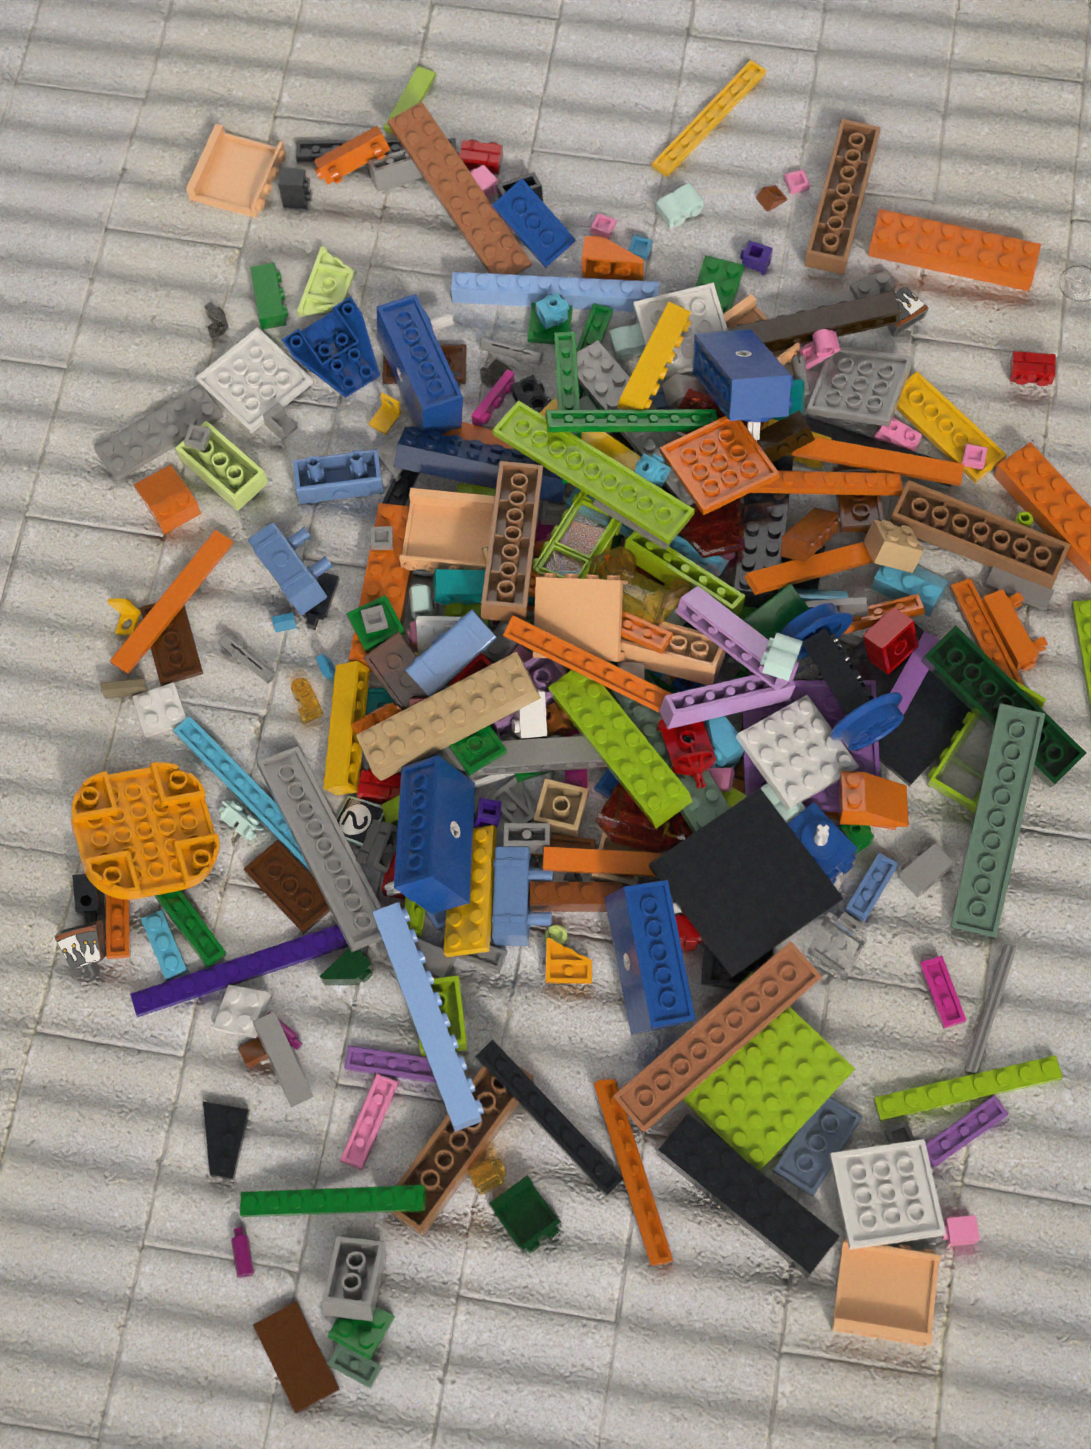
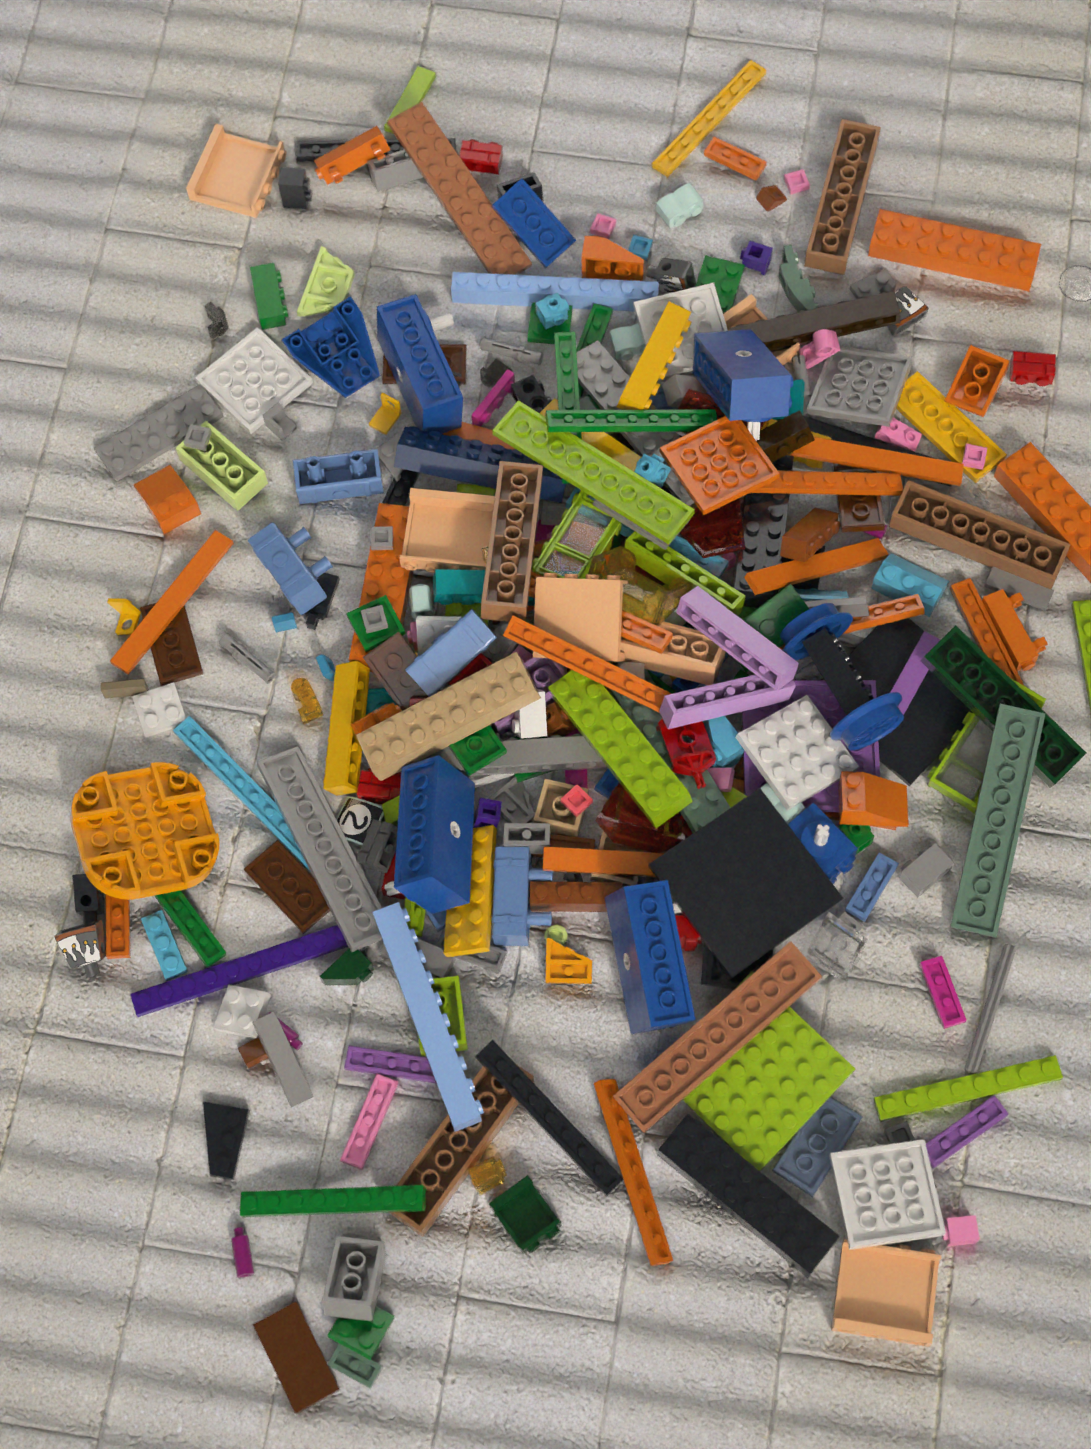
(247, 823): light aqua hinge -> none
(485, 180): bright pink brick -> none
(576, 800): none -> coral plate
(672, 275): none -> dark grey torso
(735, 158): none -> orange plate
(781, 656): light aqua brick -> none
(795, 287): none -> sand green slope
(890, 640): red brick -> none
(893, 545): tan brick -> none
(977, 381): none -> orange slope
(1024, 518): lime pin -> none

